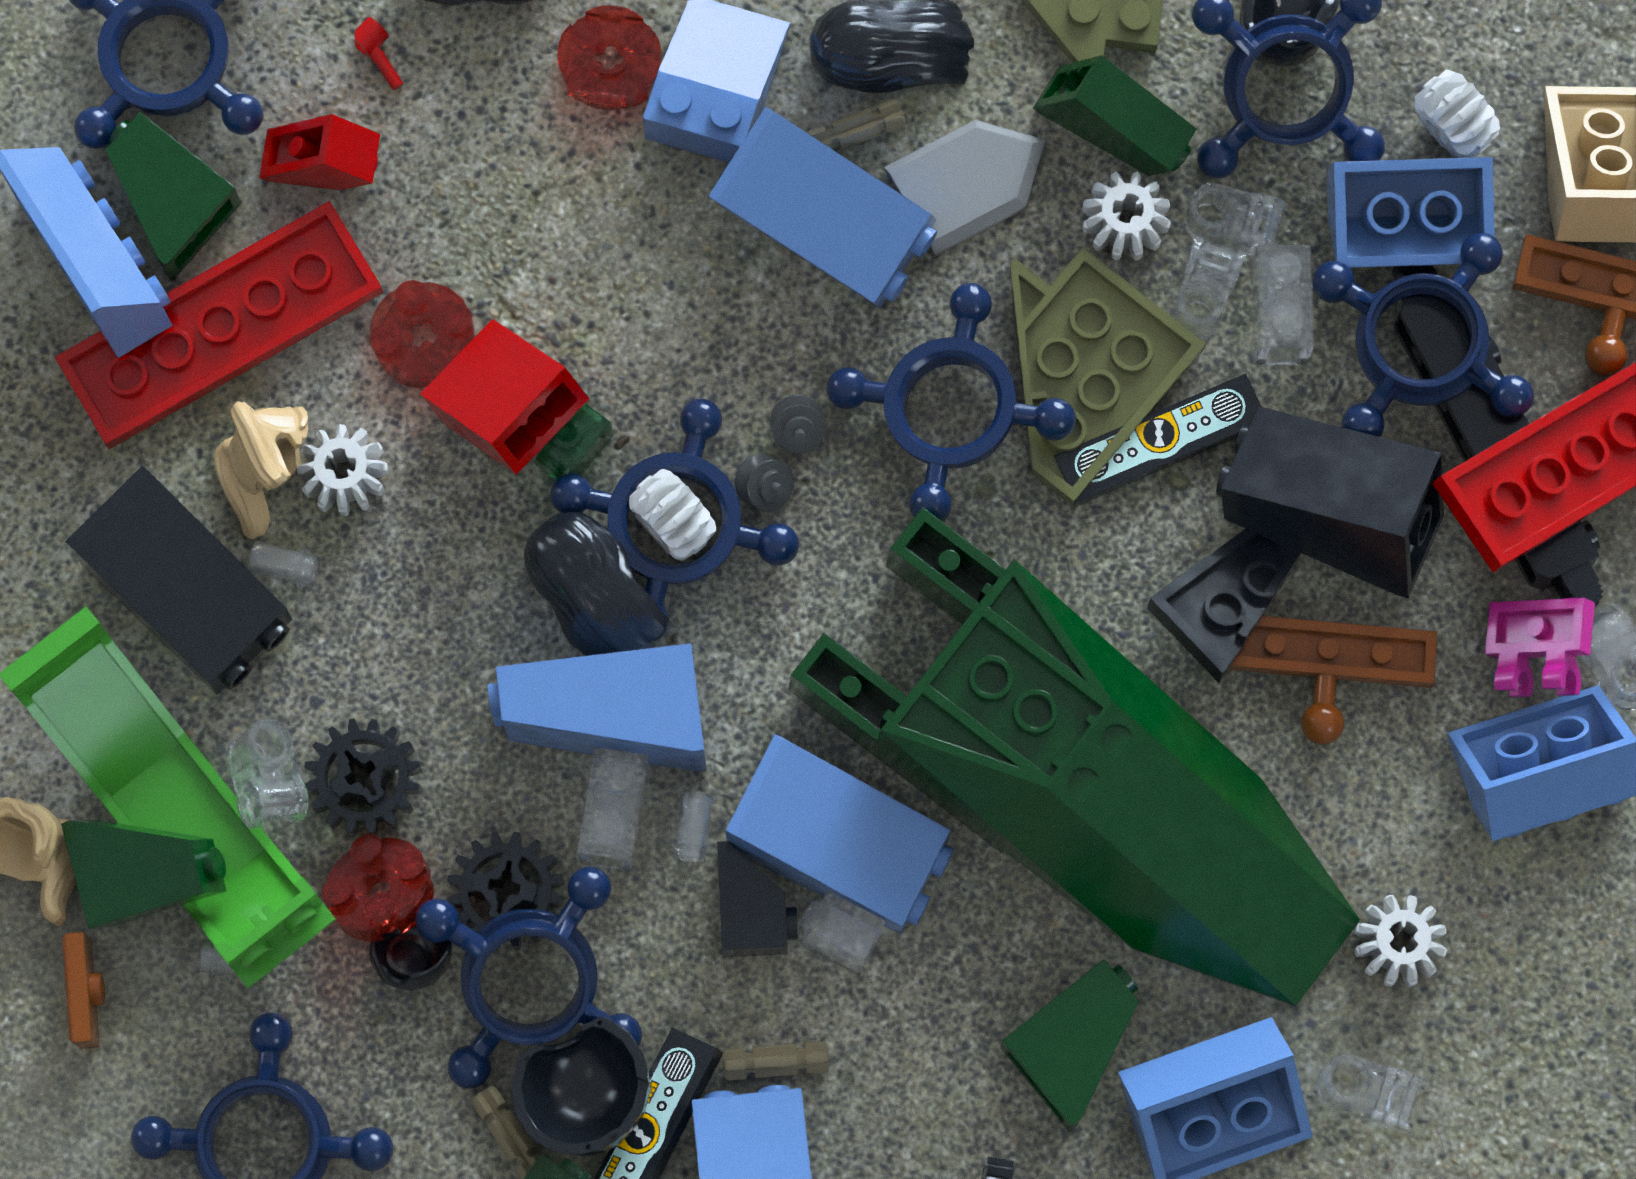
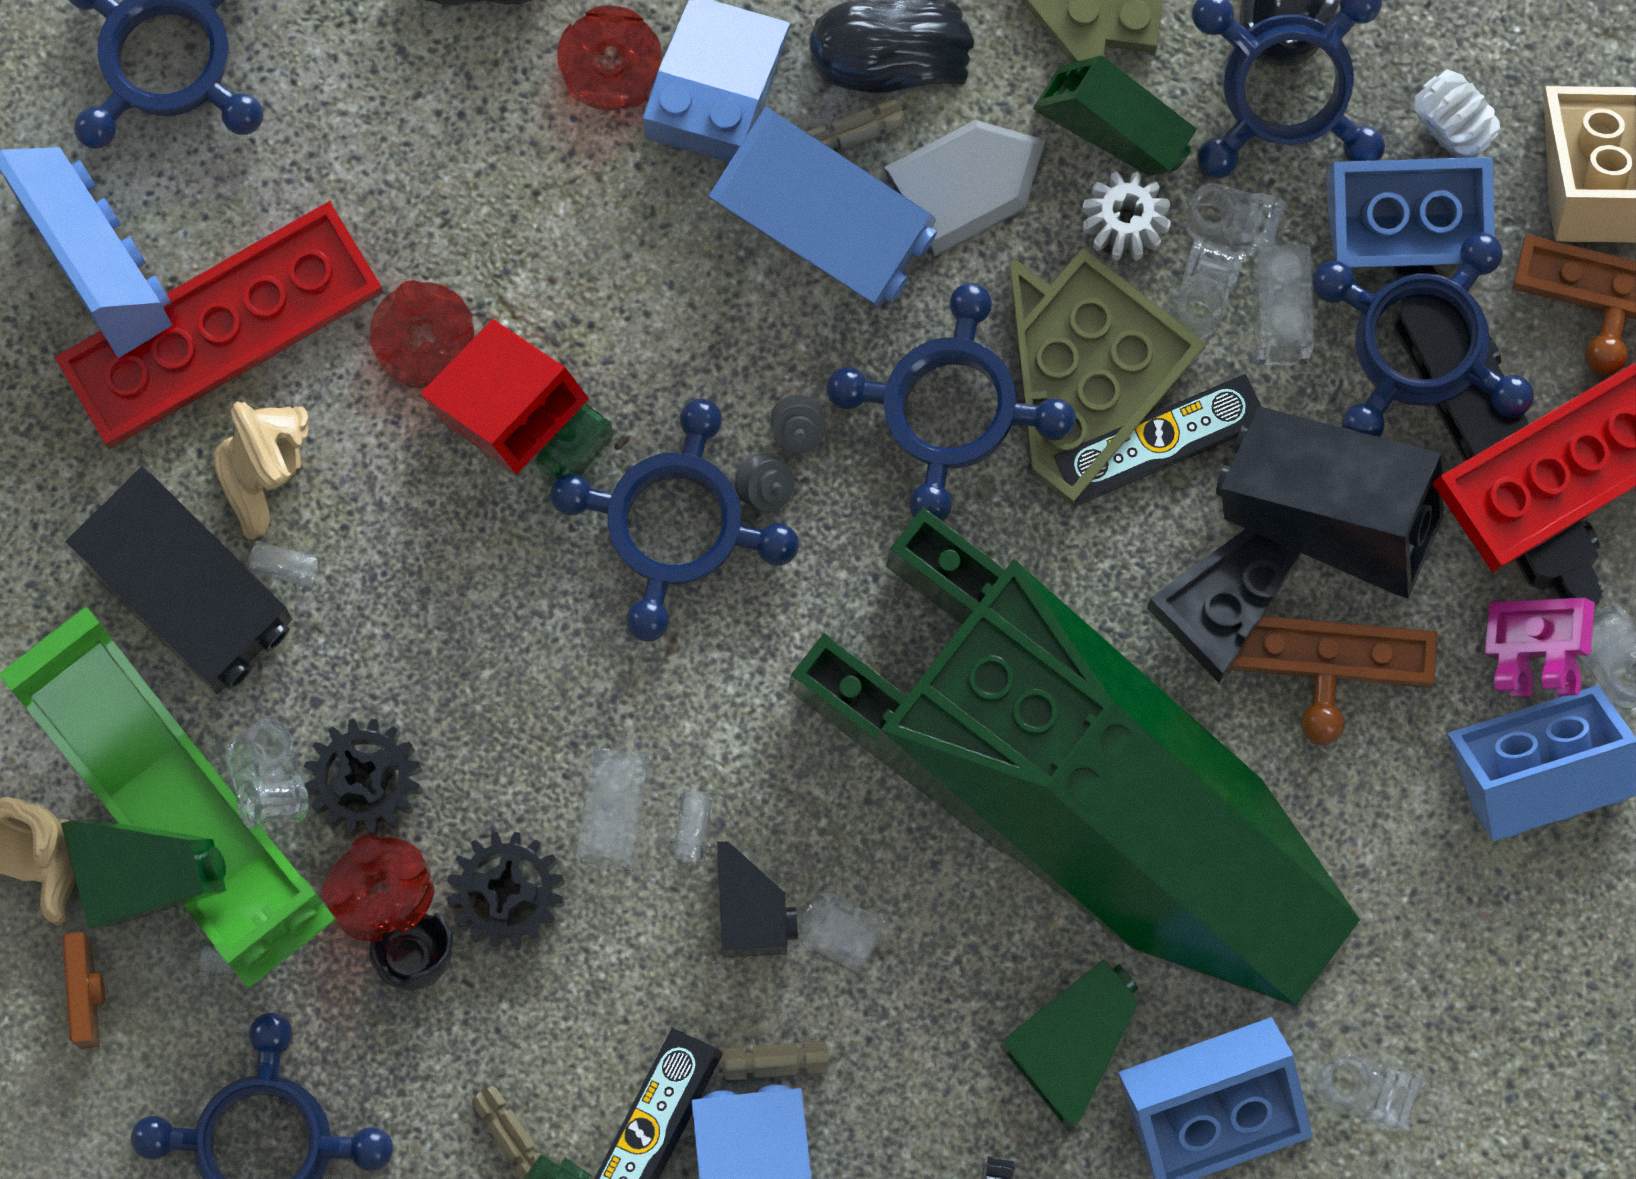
(170, 190): dark green slope -> none
(320, 154): red slope -> none
(363, 462): white gear -> none
(368, 39): red hand -> none
(439, 921): dark blue piece -> none
(583, 1090): black cylinder -> none
(591, 586): black hair -> none
(608, 701): medium blue slope -> none
(672, 514): white gear -> none
(838, 835): medium blue slope -> none
(1380, 938): white gear -> none

